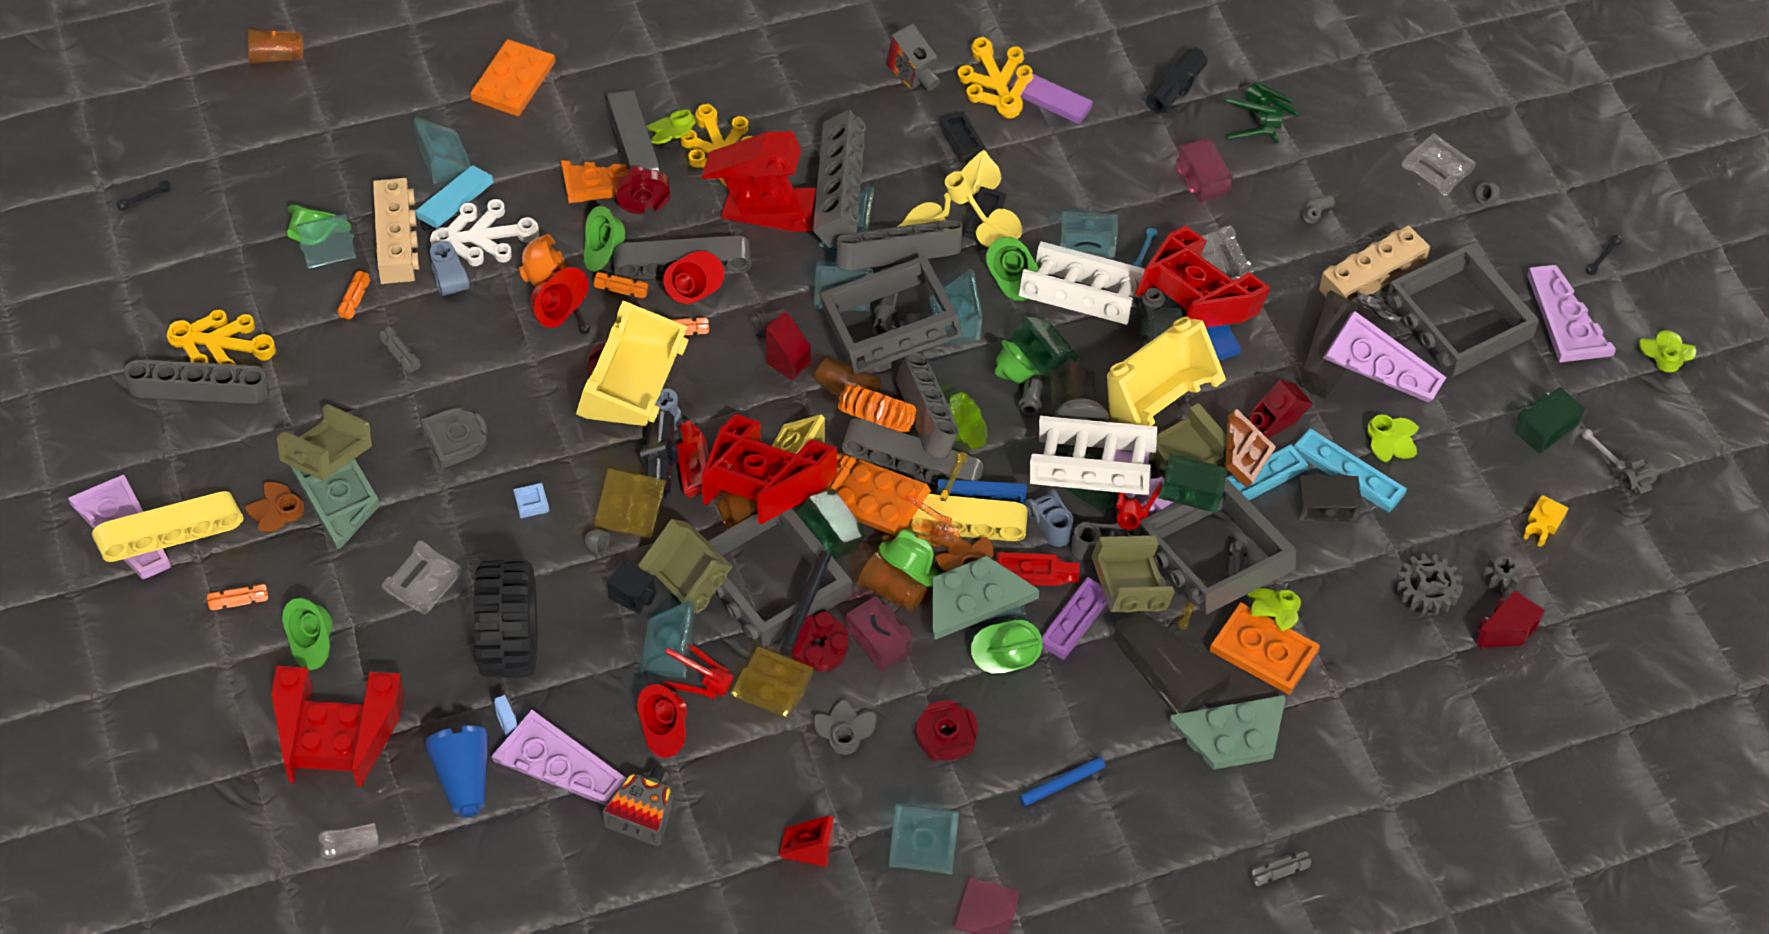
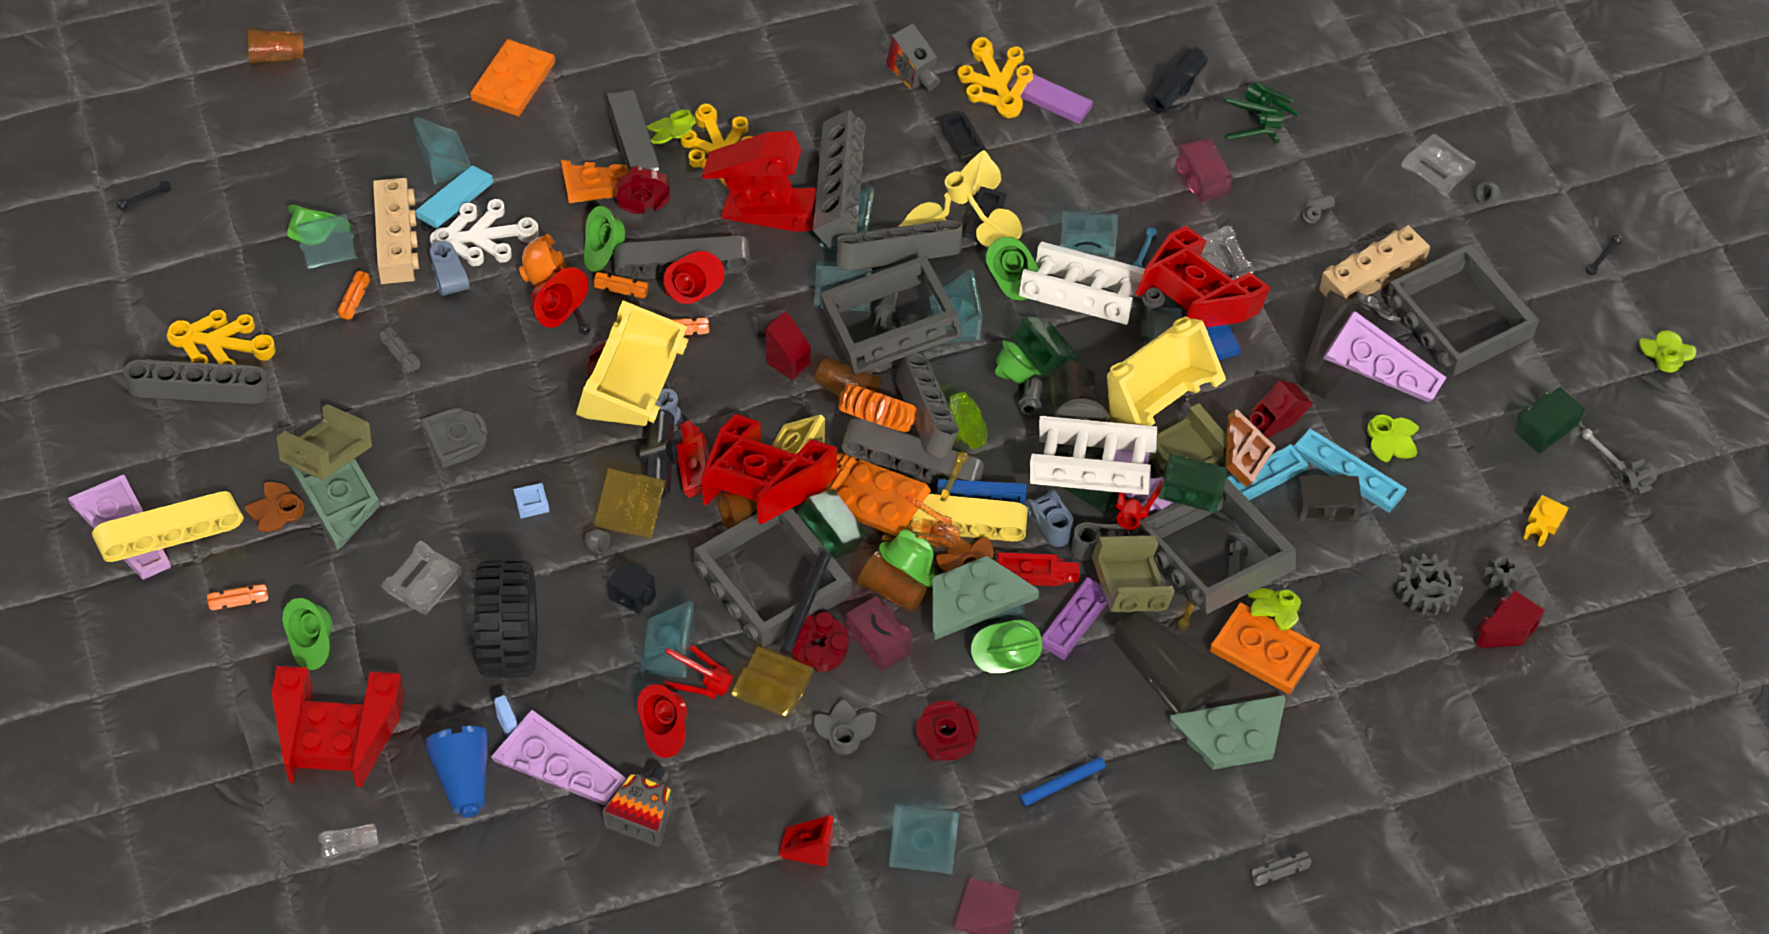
(686, 564): olive panel -> none
(1566, 318): lavender wing -> none

